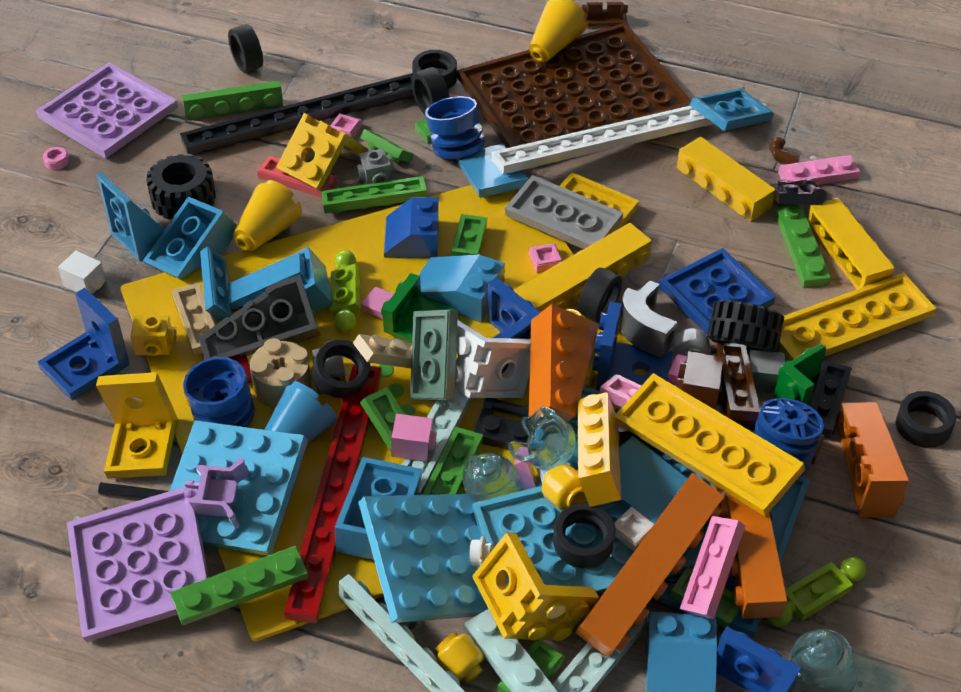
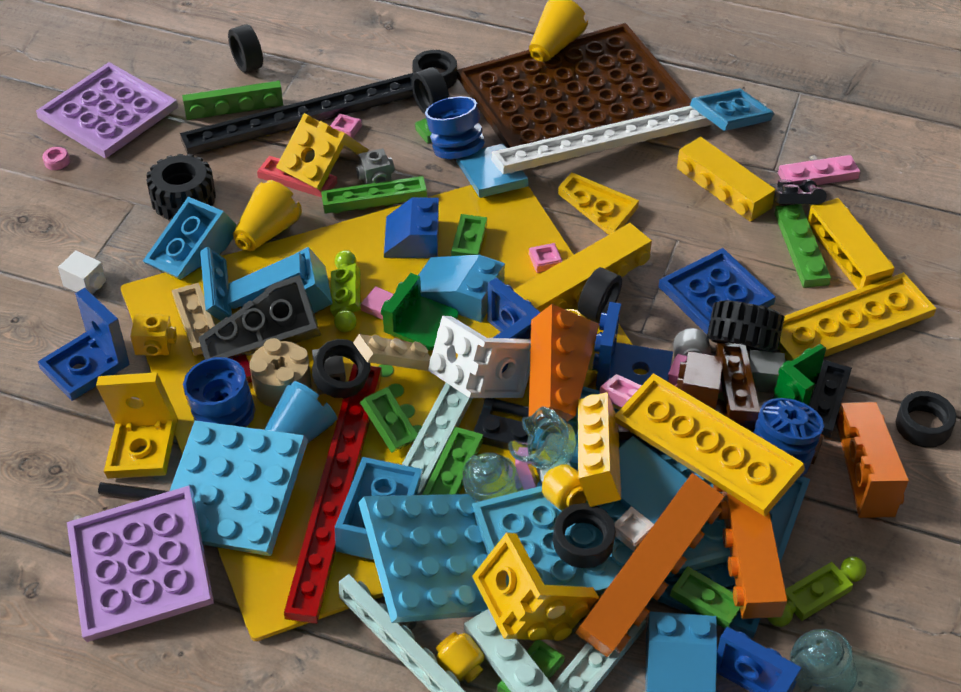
(127, 220): dark azure slope -> none
(216, 490): lavender piece -> none
(238, 585): bright green plate -> none
(393, 150): bright green plate -> none
(412, 437): bright pink brick -> none
(434, 355): sand green tile -> none
(479, 551): white plate -> none
(562, 213): light grey plate -> none
(613, 15): reddish brown hinge -> none
(642, 325): dark grey arch -> none
(712, 567): bright pink plate -> none
(780, 154): reddish brown arm -> none

